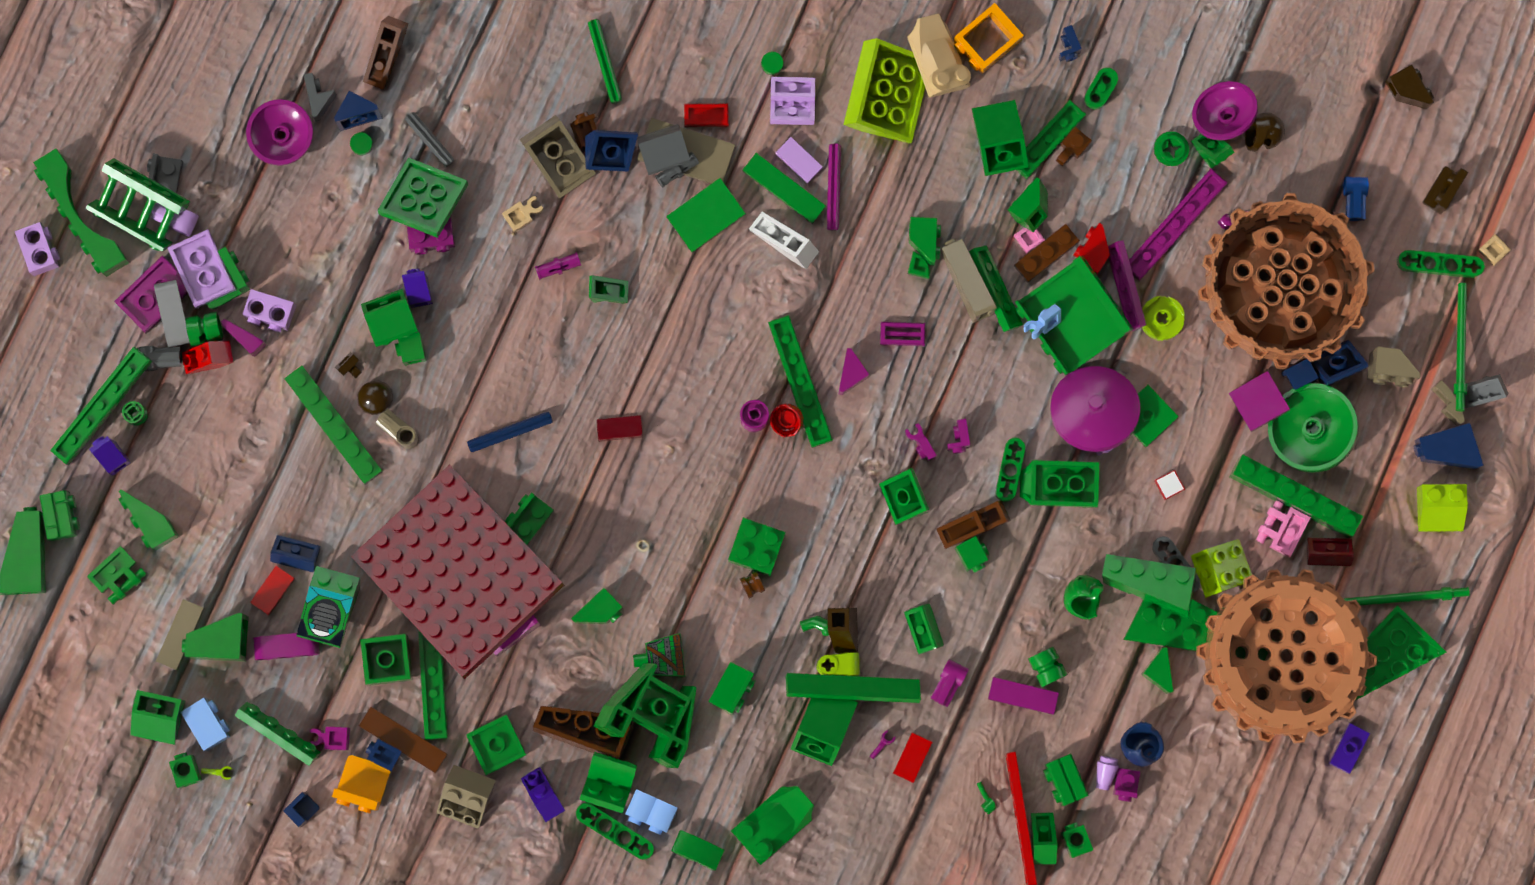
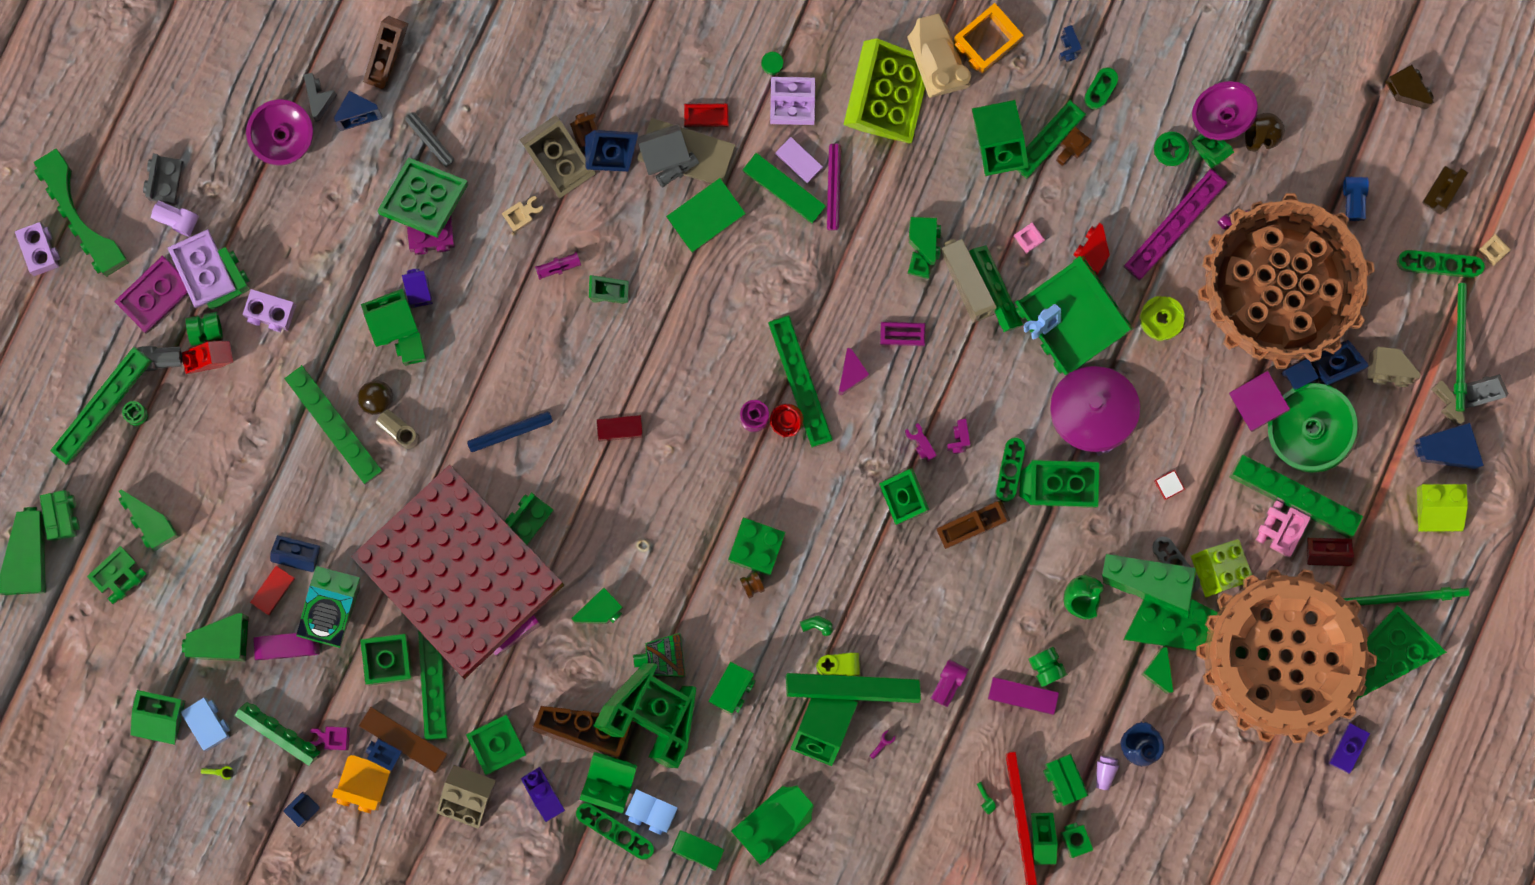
(109, 455): dark purple slope -> none
(154, 193): green fence -> none
(171, 313): light grey beam -> none
(184, 622): dark tan tile -> none
(194, 774): green brick -> none
(247, 340): magenta slope -> none
(348, 365): dark brown tile -> none
(361, 143): green tile -> none
(604, 61): green axle -> none
(784, 240): white slope -> none
(843, 629): dark brown slope -> none
(912, 757): red tile -> none
(924, 628): green slope -> none
(972, 554): green brick -> none
(1031, 206): green slope -> none
(1046, 253): reddish brown plate -> none
(1126, 285): magenta tile -> none
(1126, 784): magenta bracket -> none
(1154, 416): green plate -> none

